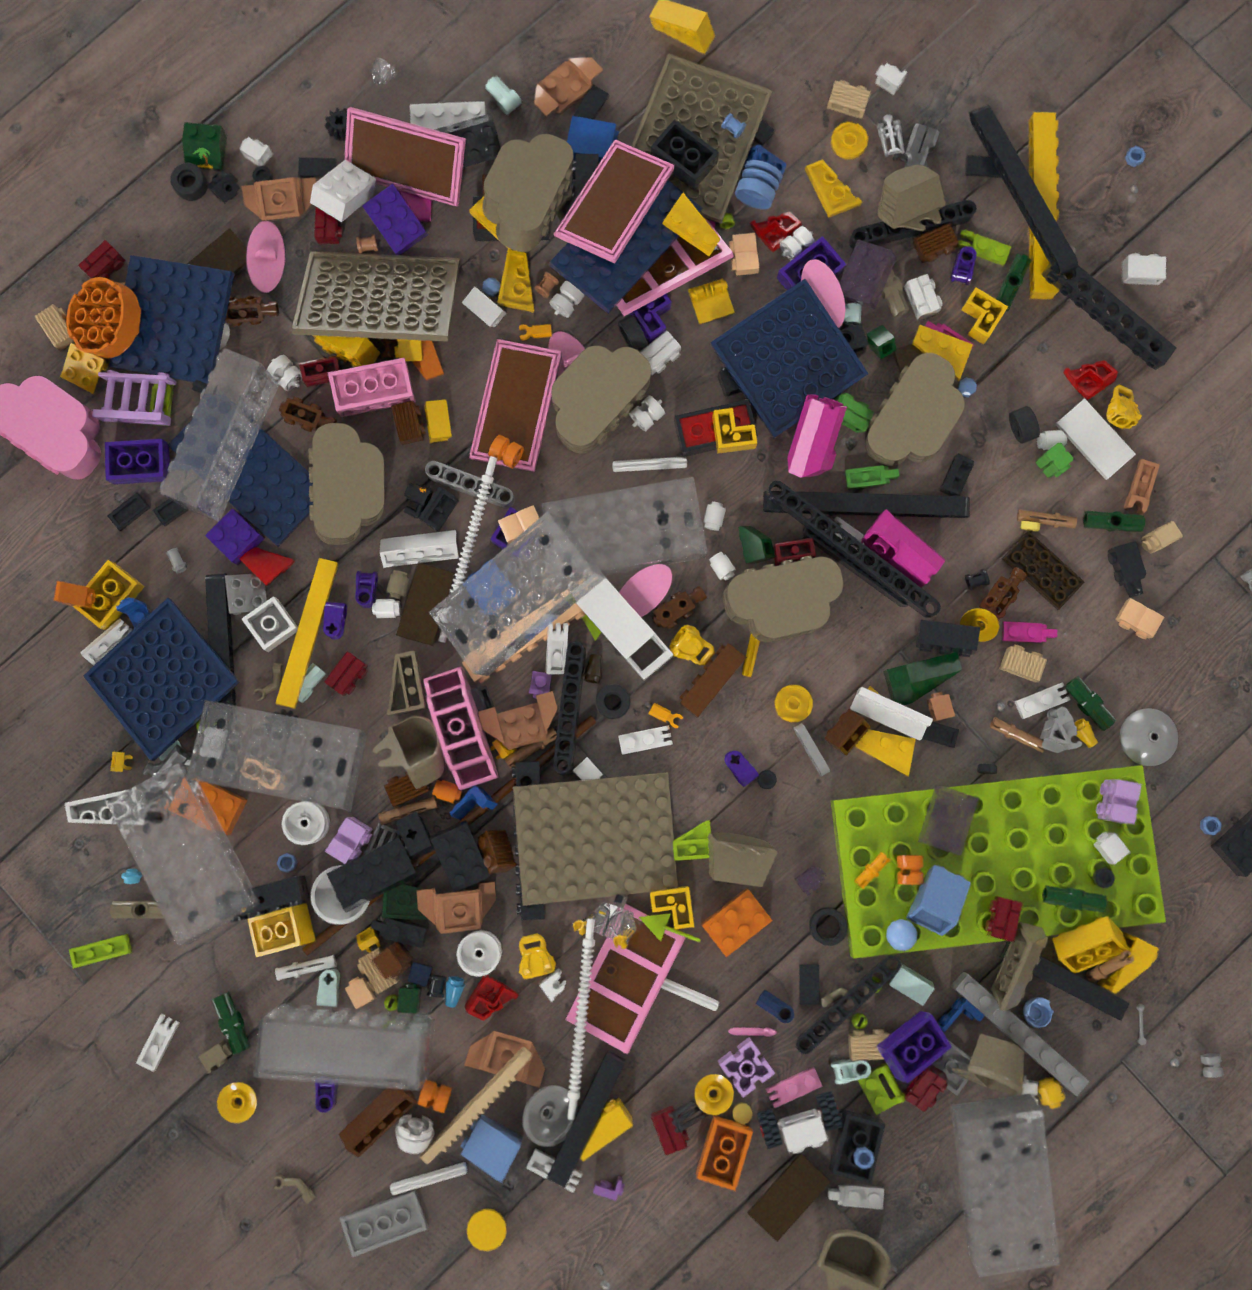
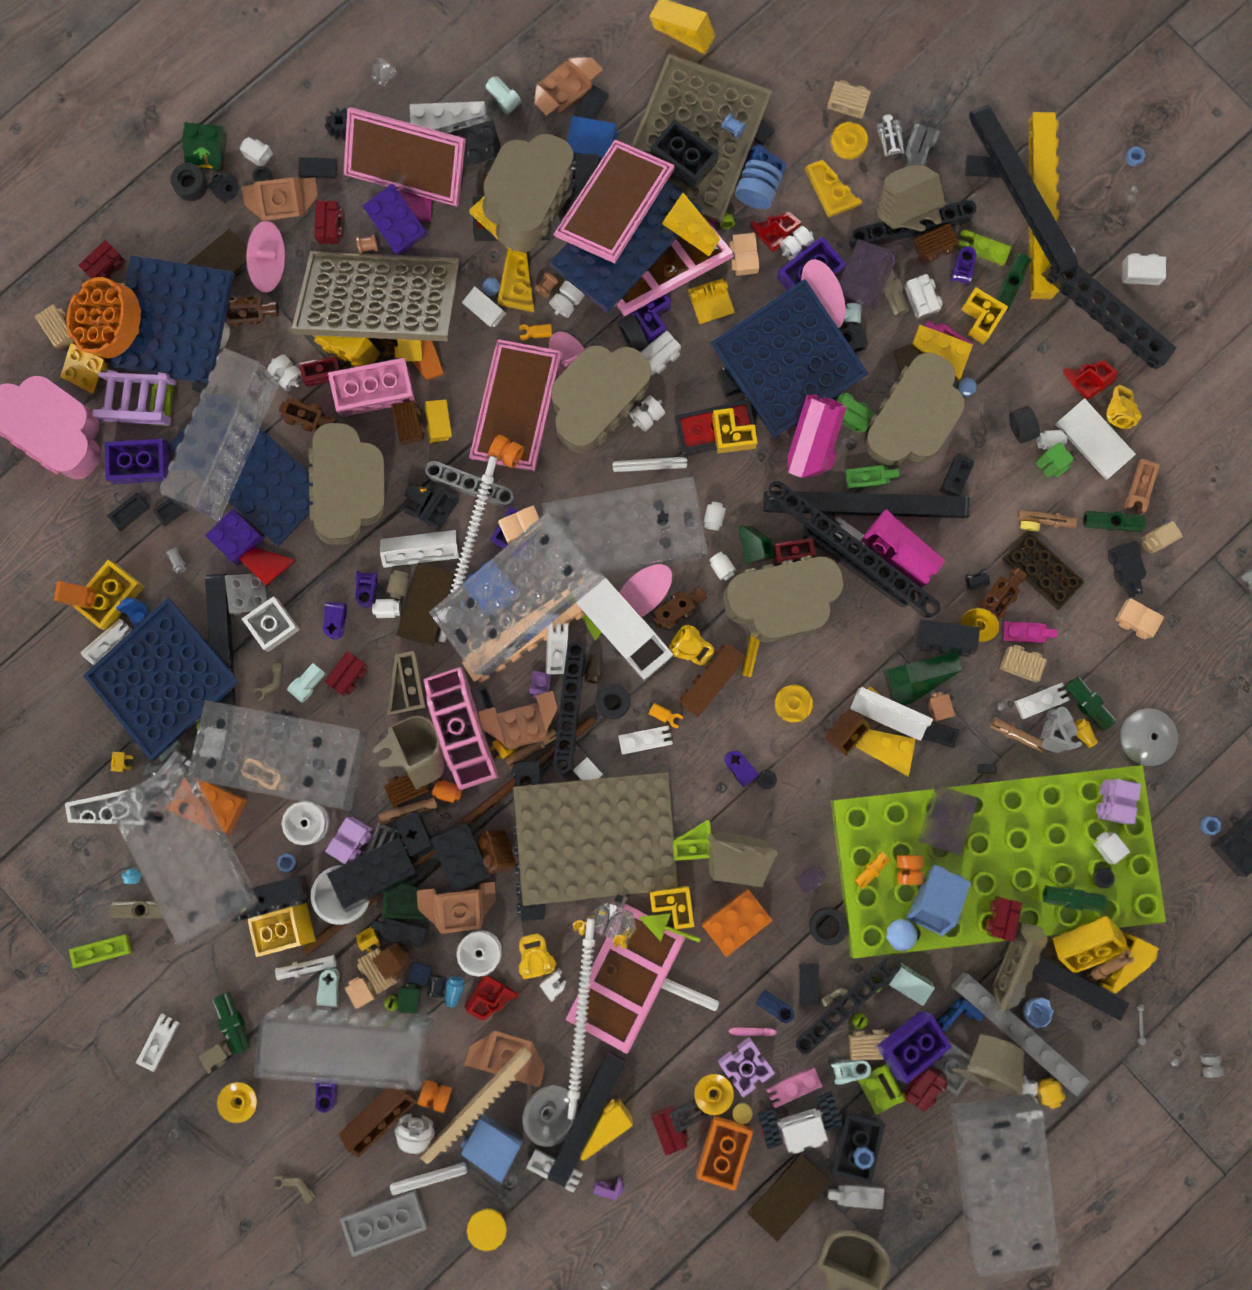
(307, 633): yellow tile -> none
(343, 190): white brick -> none
(473, 796): blue bracket -> none
(811, 749): light grey beam -> none
(881, 341): dark green brick -> none
(890, 78): white brick -> none

